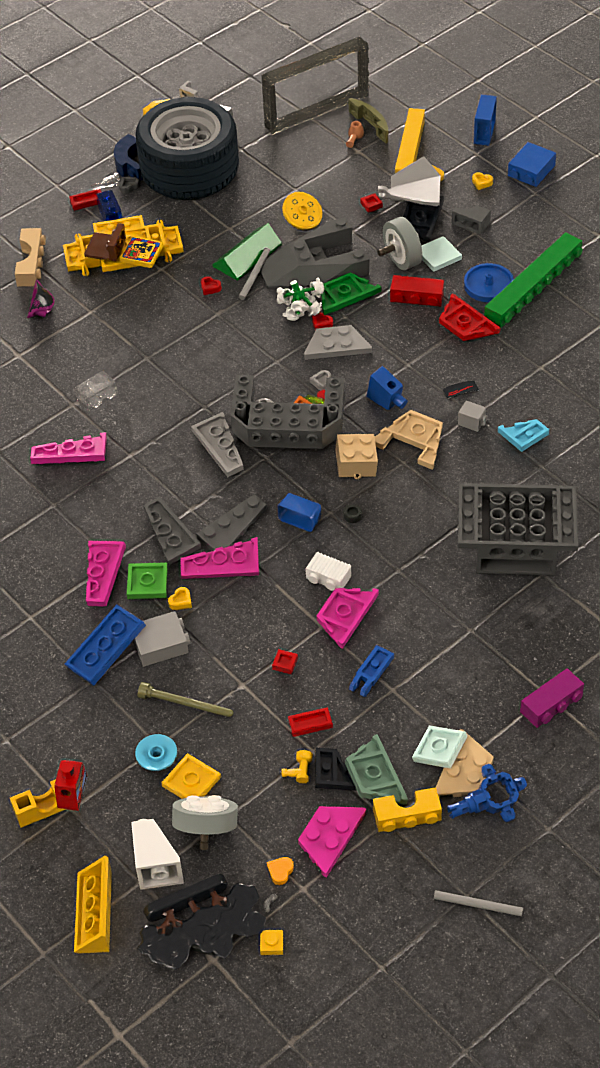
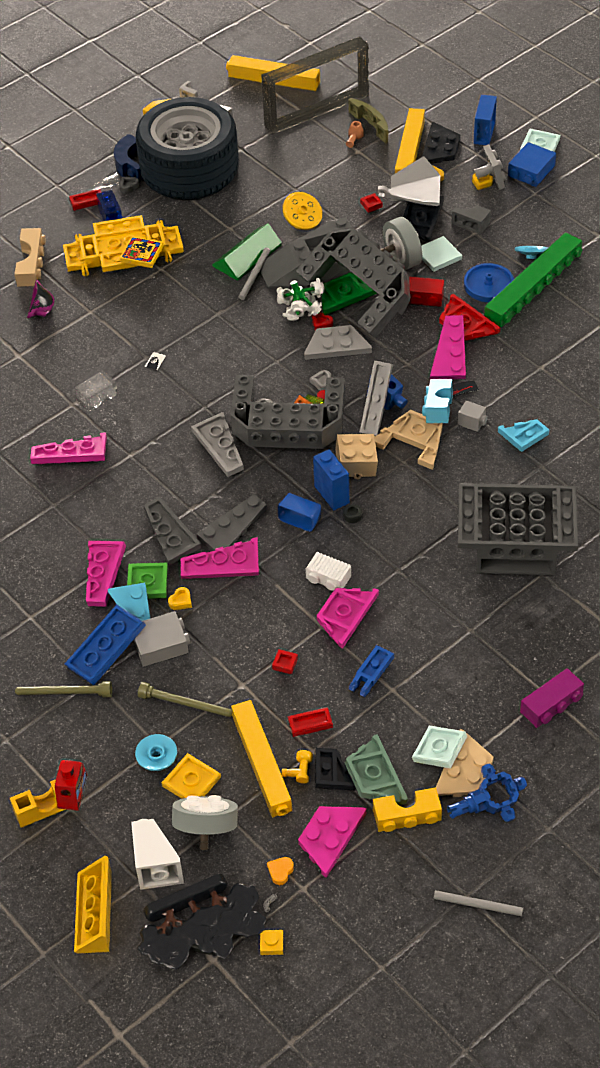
(103, 689): none -> olive piece
(107, 245): reddish brown bracket -> none
(132, 599): none -> medium azure wing
(155, 361): none -> sticker
(210, 286): red tile -> none
(252, 70): none -> yellow brick
(261, 759): none -> yellow brick
(331, 479): none -> blue brick
(370, 265): none -> dark grey wedge
(376, 398): none -> light grey plate
(437, 401): none -> medium azure arch
(441, 144): none -> black wing
(450, 353): none -> dark pink wing
(494, 167): none -> light grey plate
(531, 251): none -> medium azure dish
(542, 139): none -> light aqua tile

